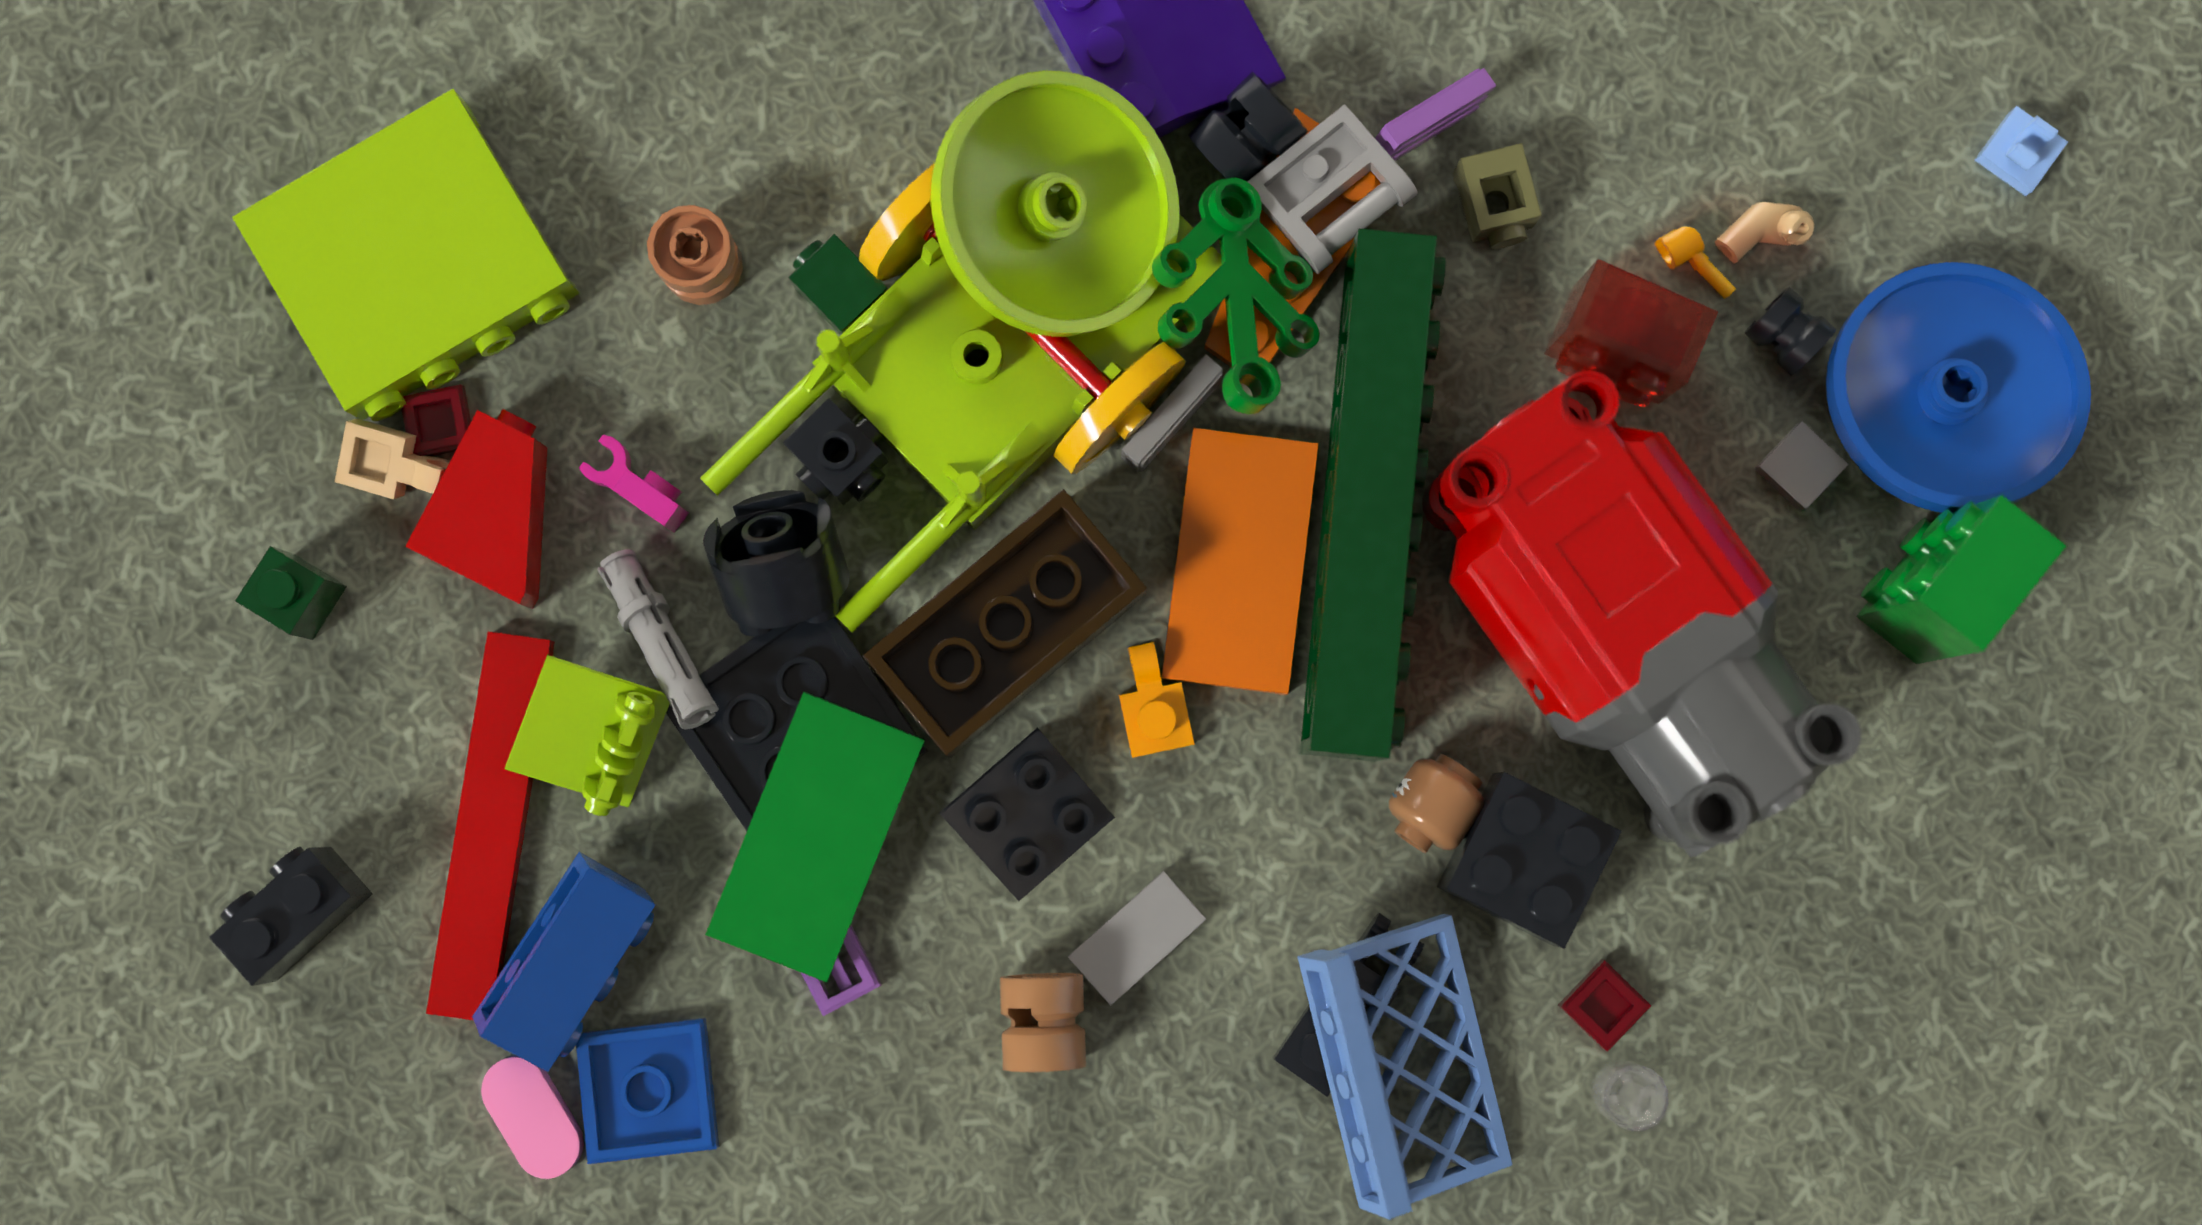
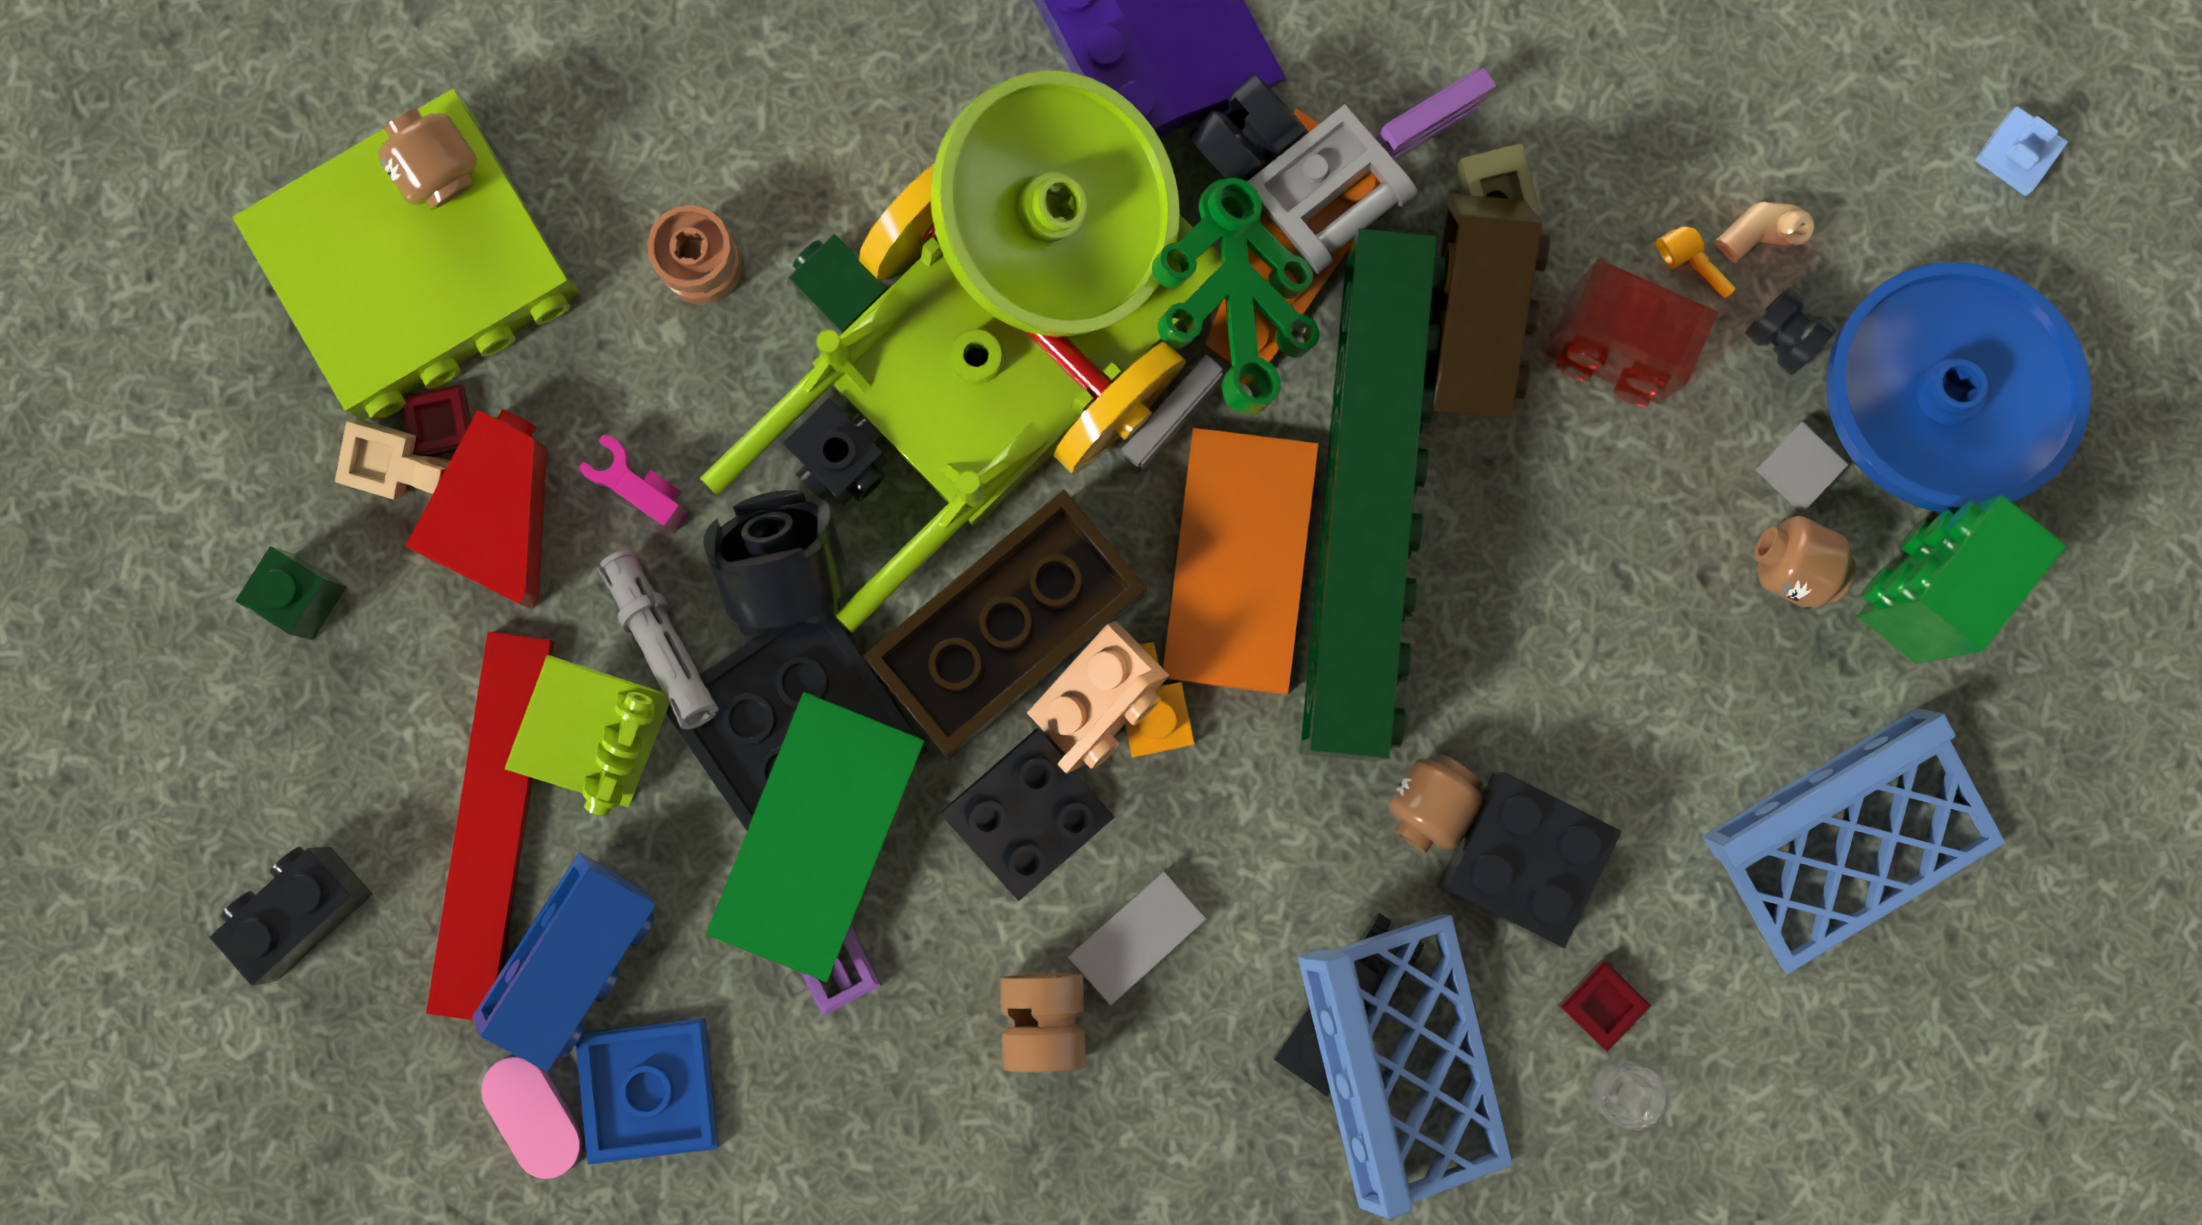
(427, 158): none -> medium nougat head
(1097, 696): none -> light nougat bracket
(1486, 304): none -> dark brown brick
(1634, 614): red piece -> none
(1805, 562): none -> medium nougat head
(1840, 786): none -> medium blue fence

